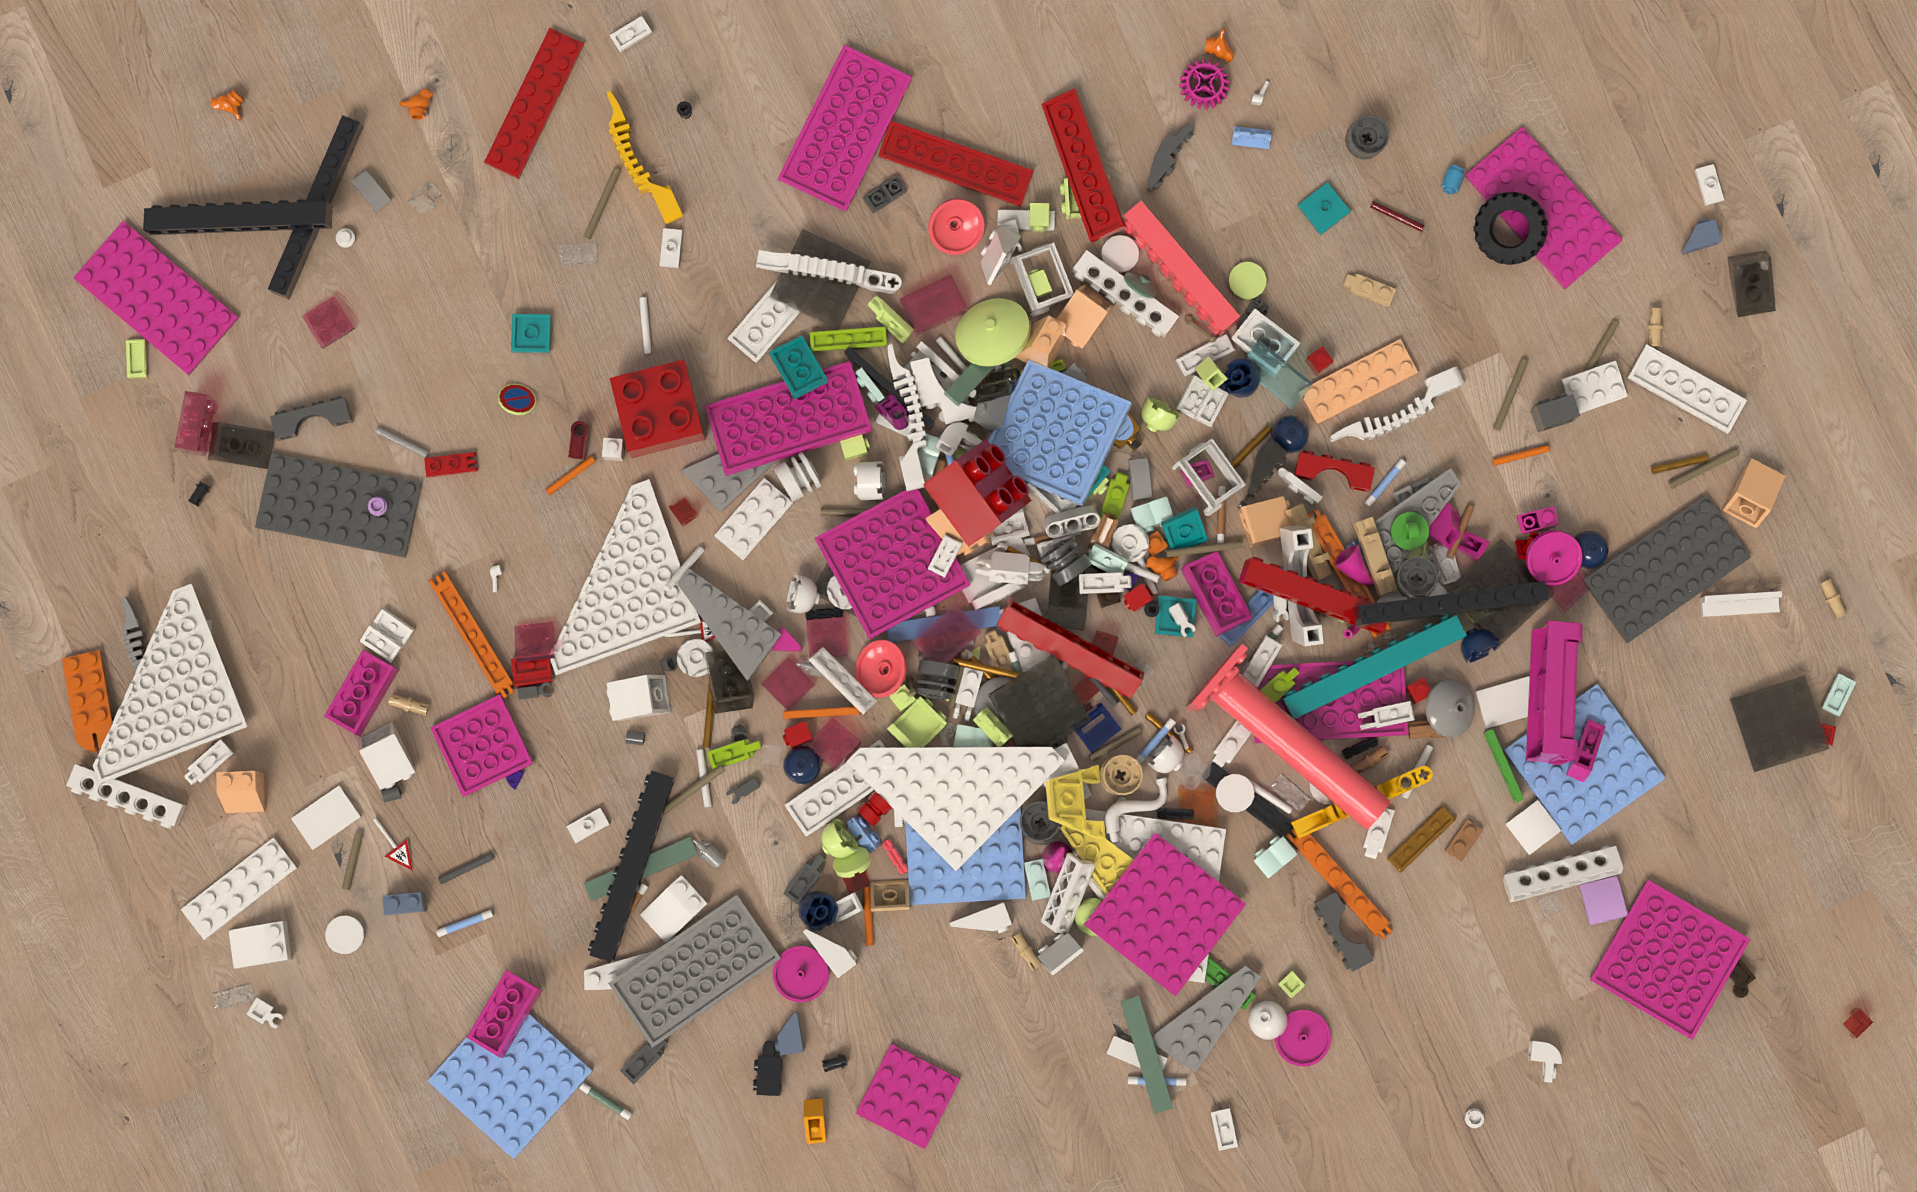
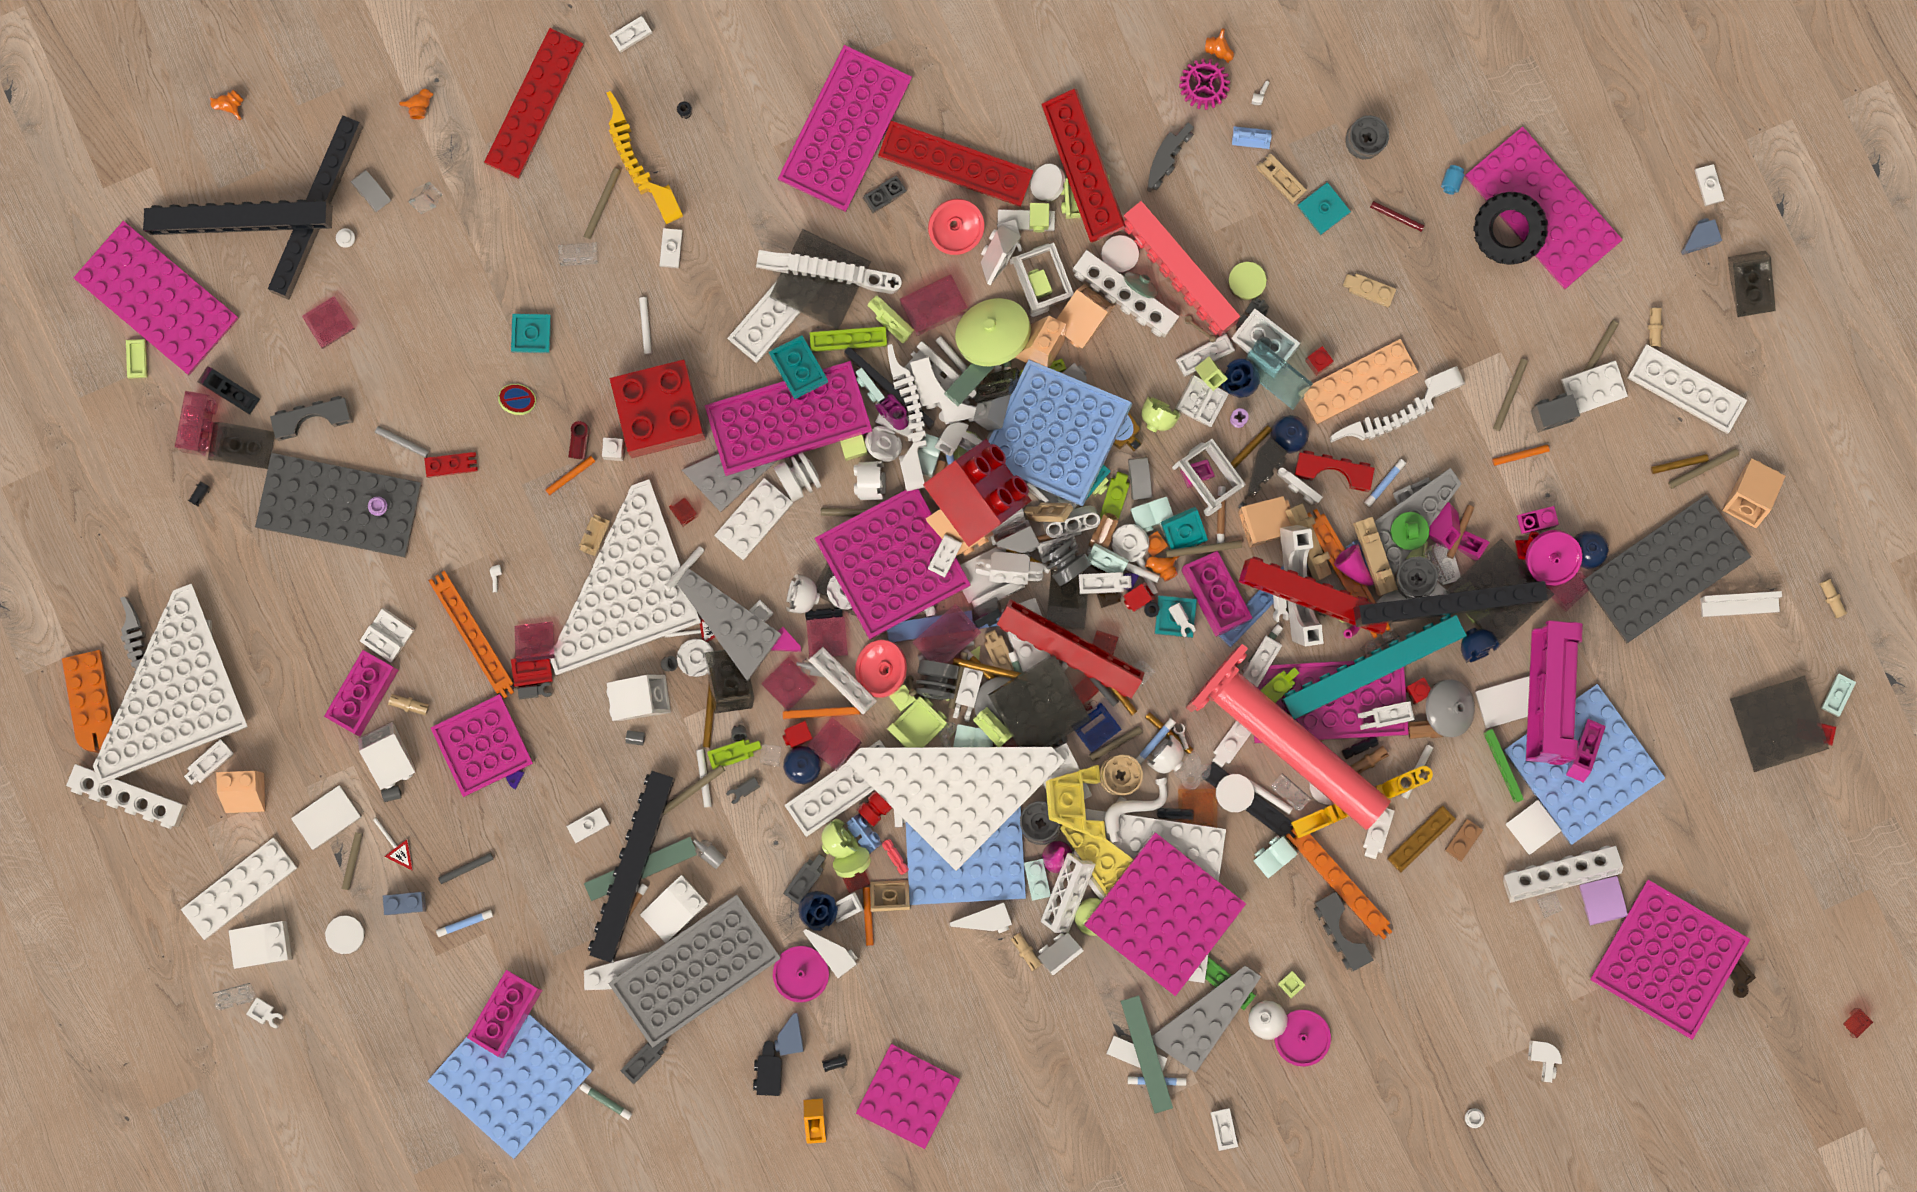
(228, 390): none -> black slope
(591, 543): none -> tan hinge
(883, 444): none -> white tile
(987, 613): none -> black piece
(1018, 538): none -> light grey slope
(1047, 182): none -> white tile
(1049, 512): none -> tan hinge
(1243, 413): none -> lavender bush
(1281, 179): none -> tan plate

